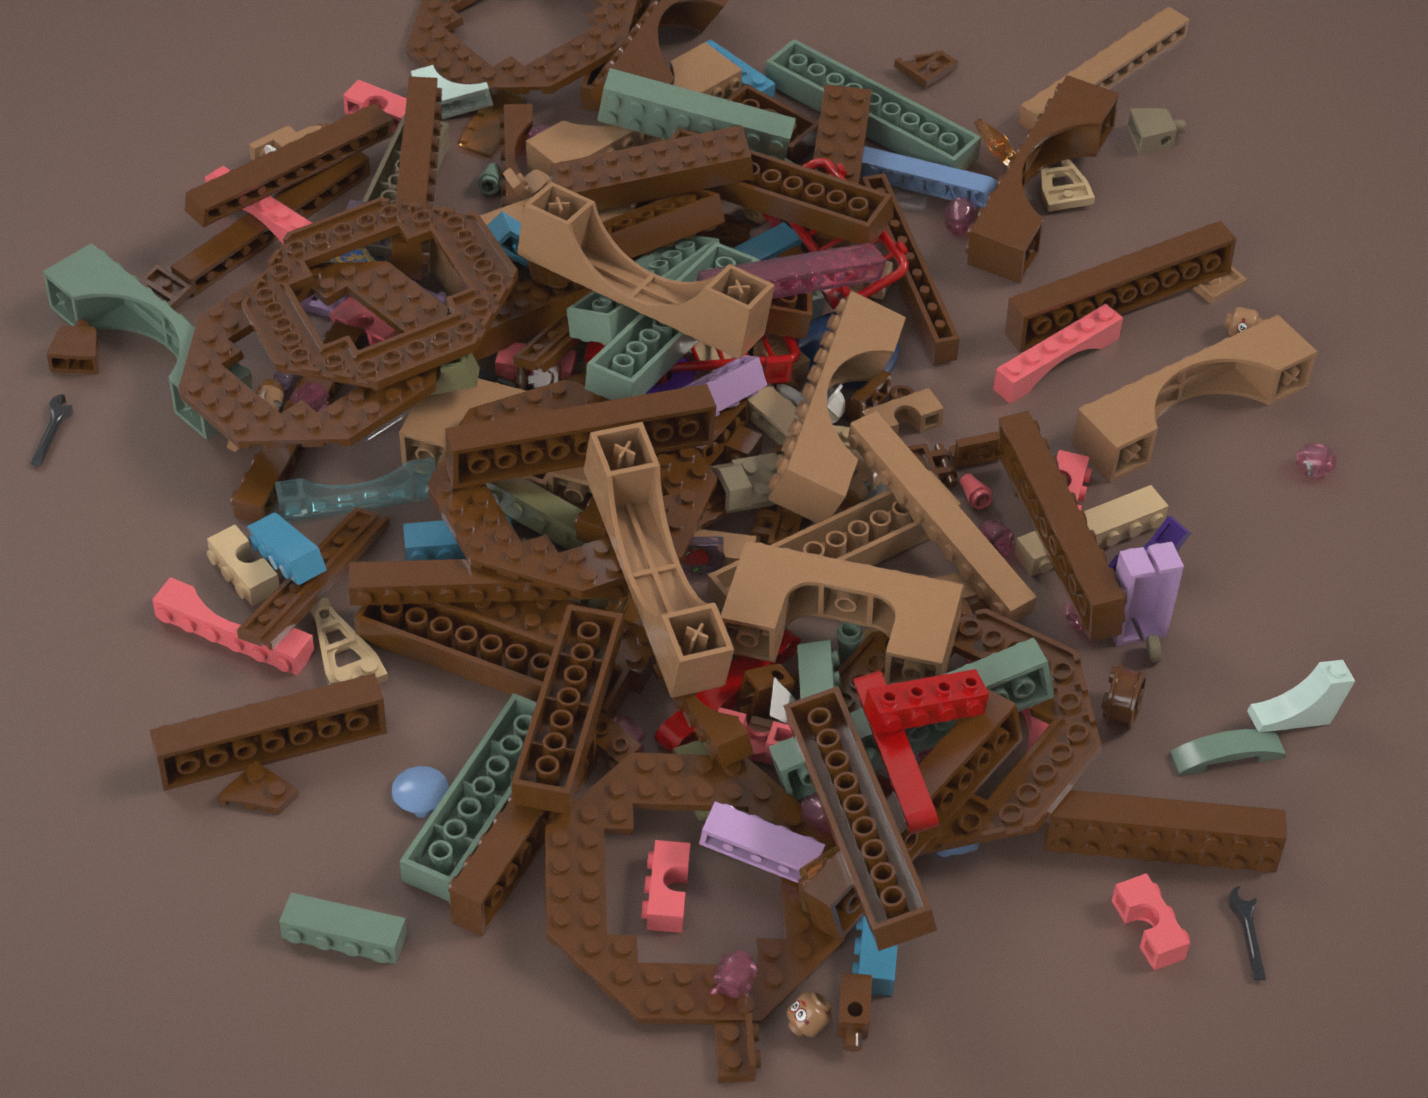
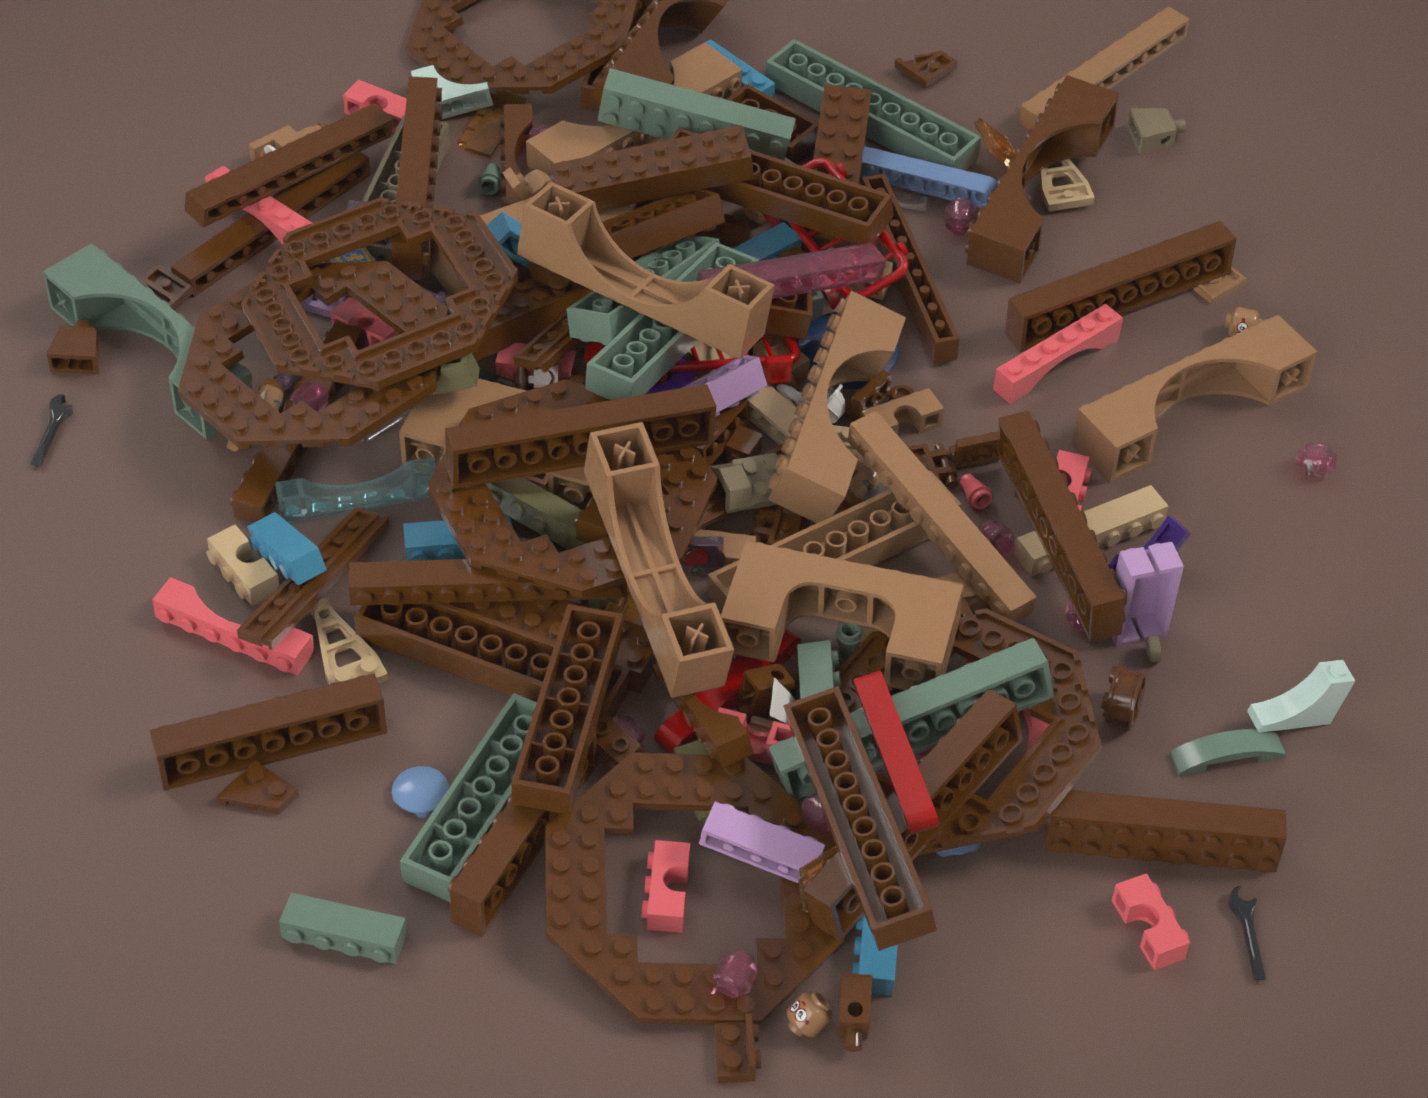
(926, 701): red brick -> none

